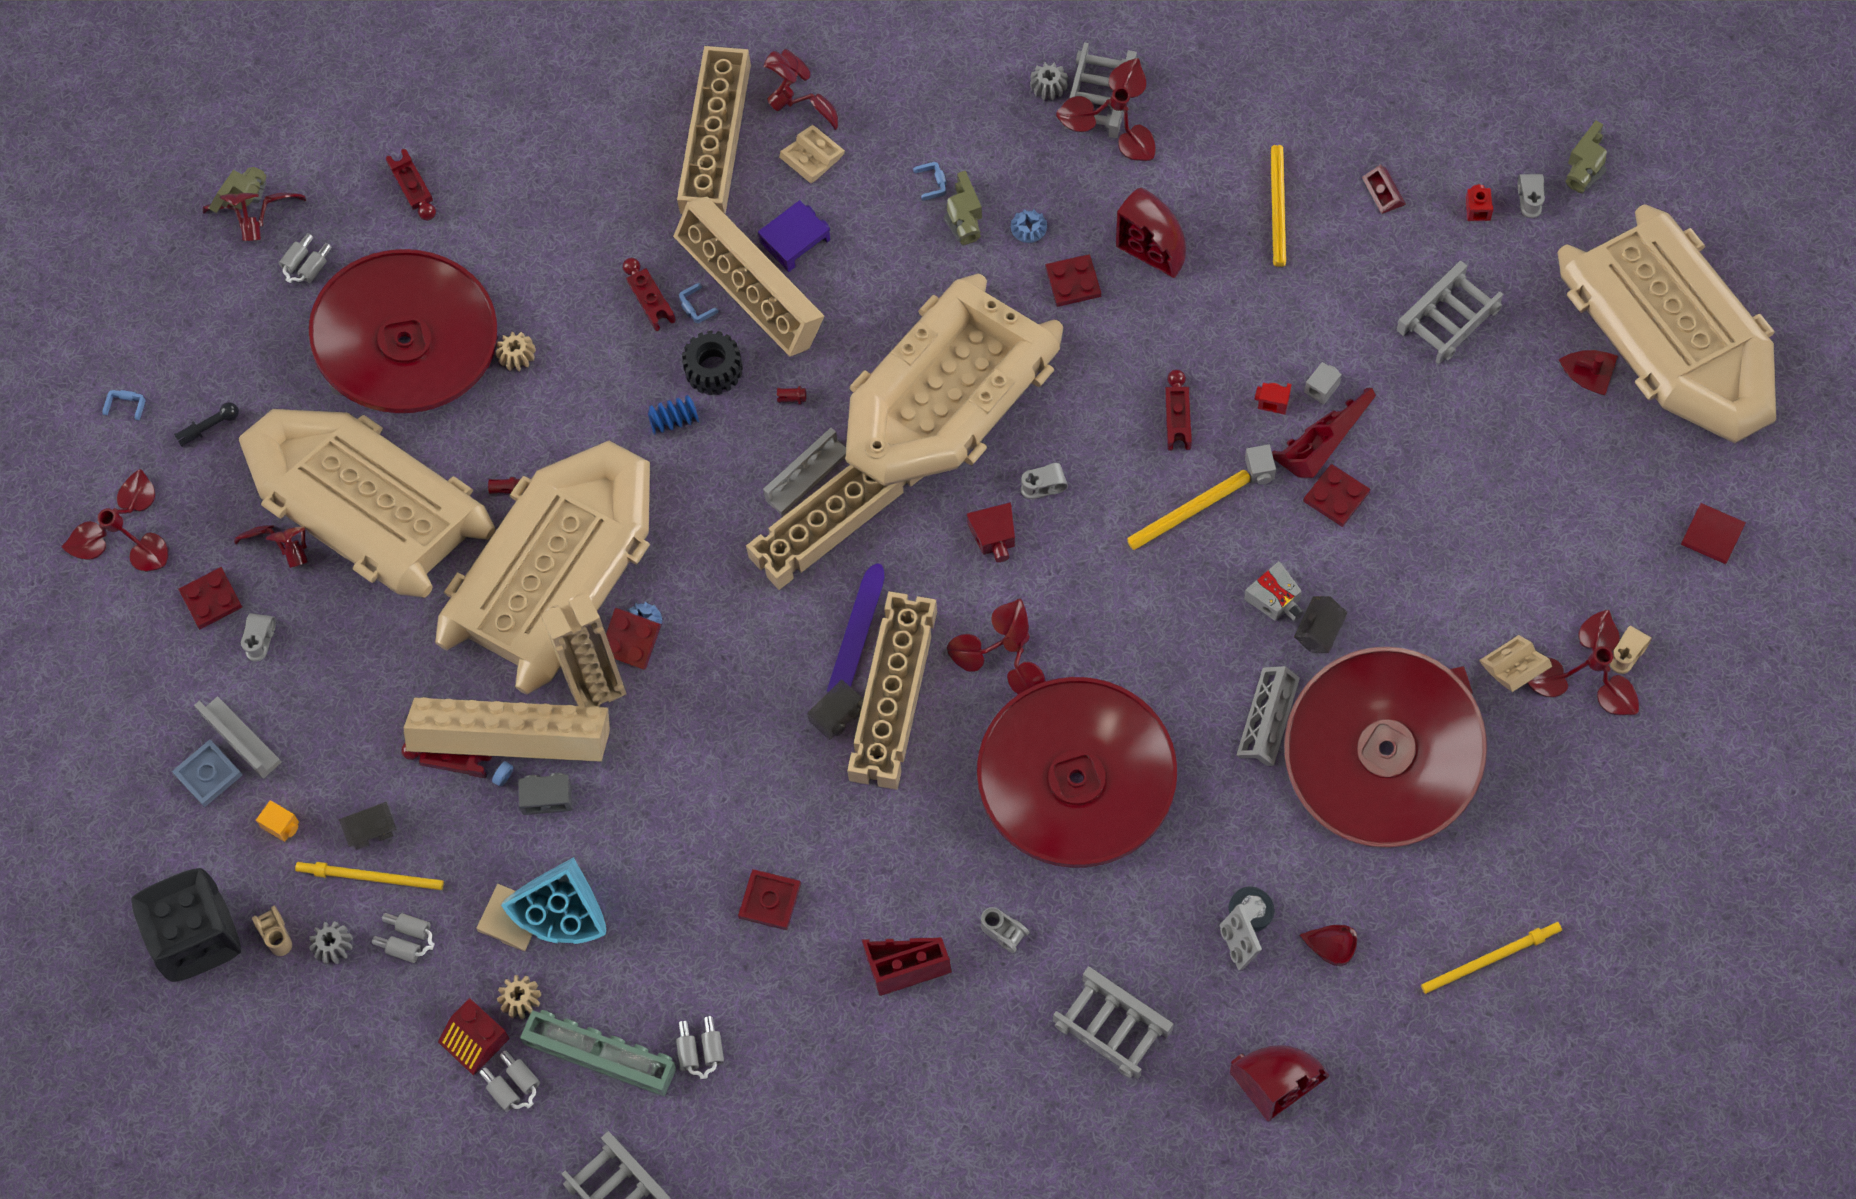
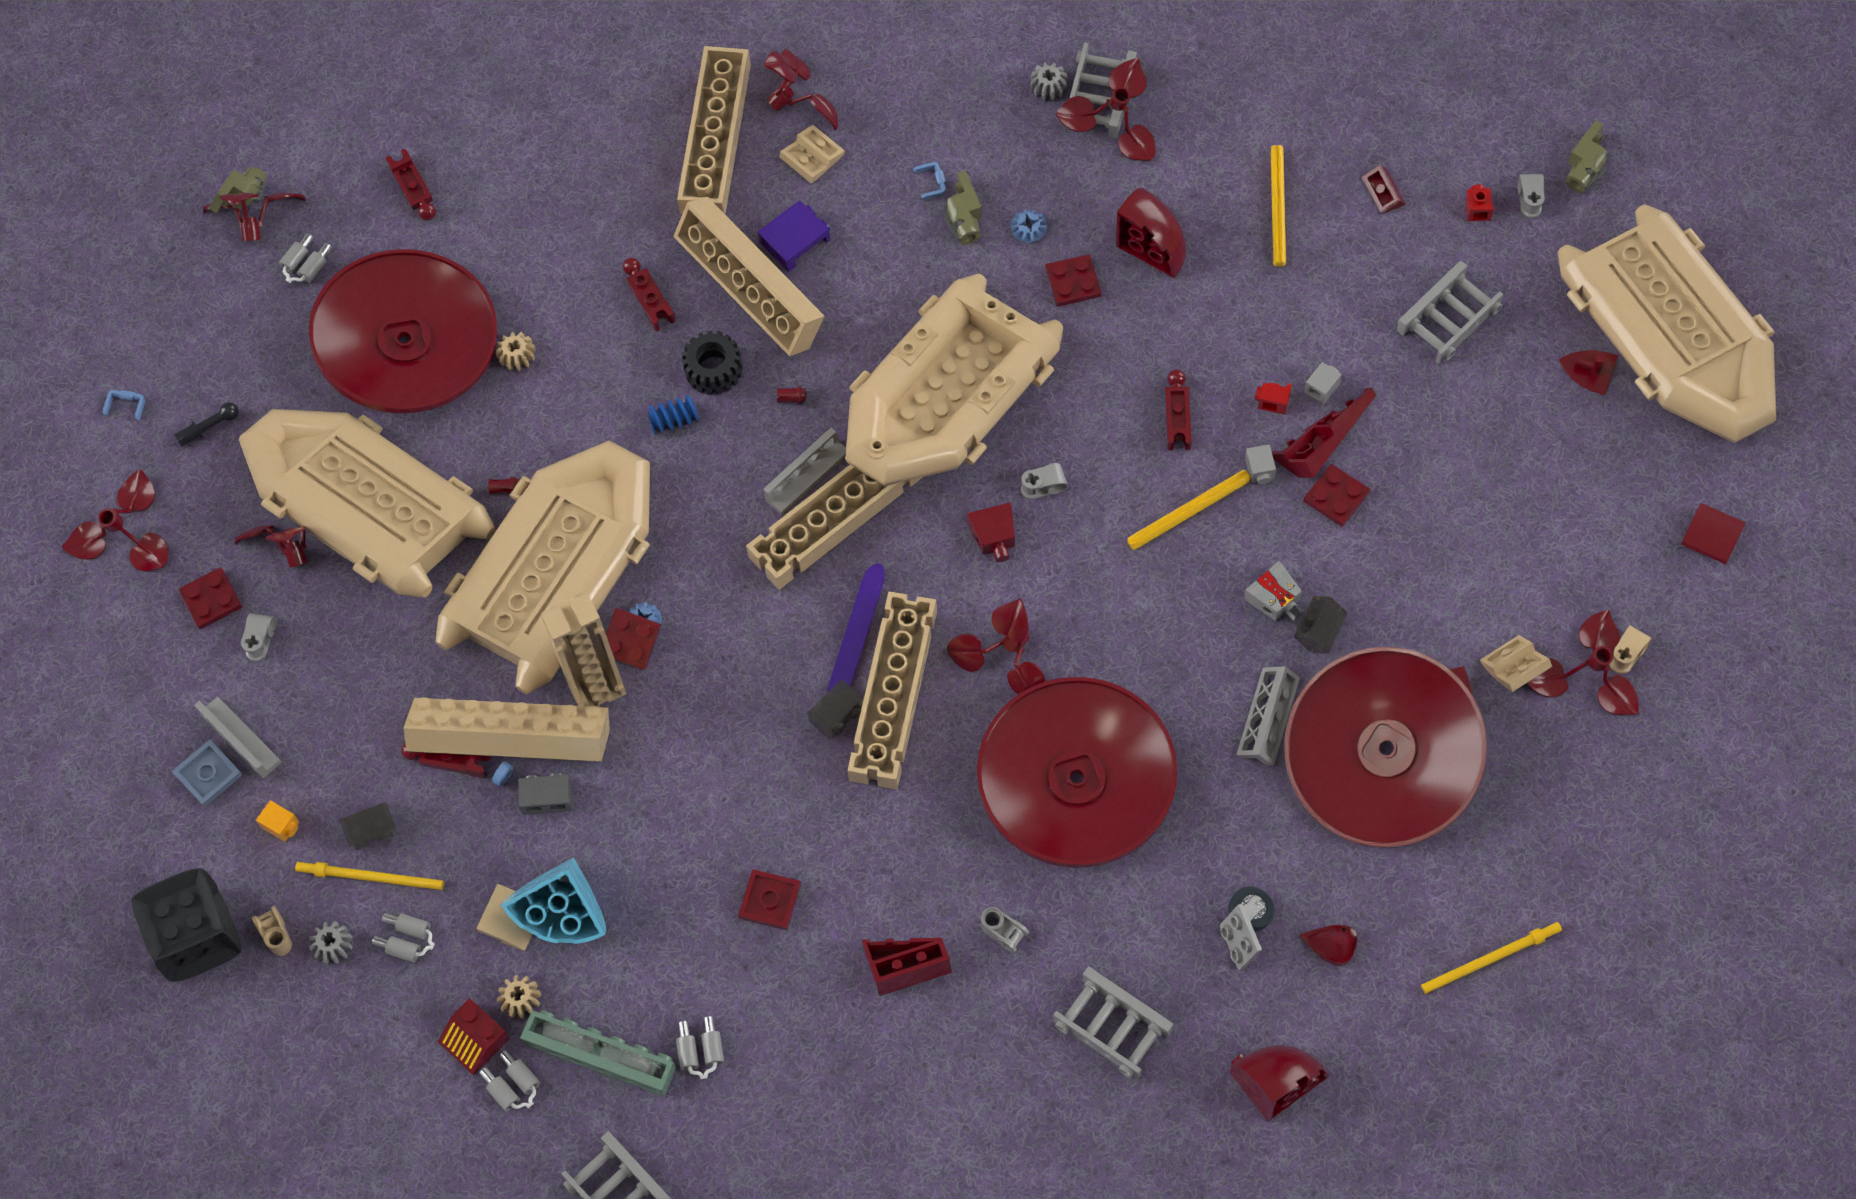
(688, 308): medium blue piece -> none

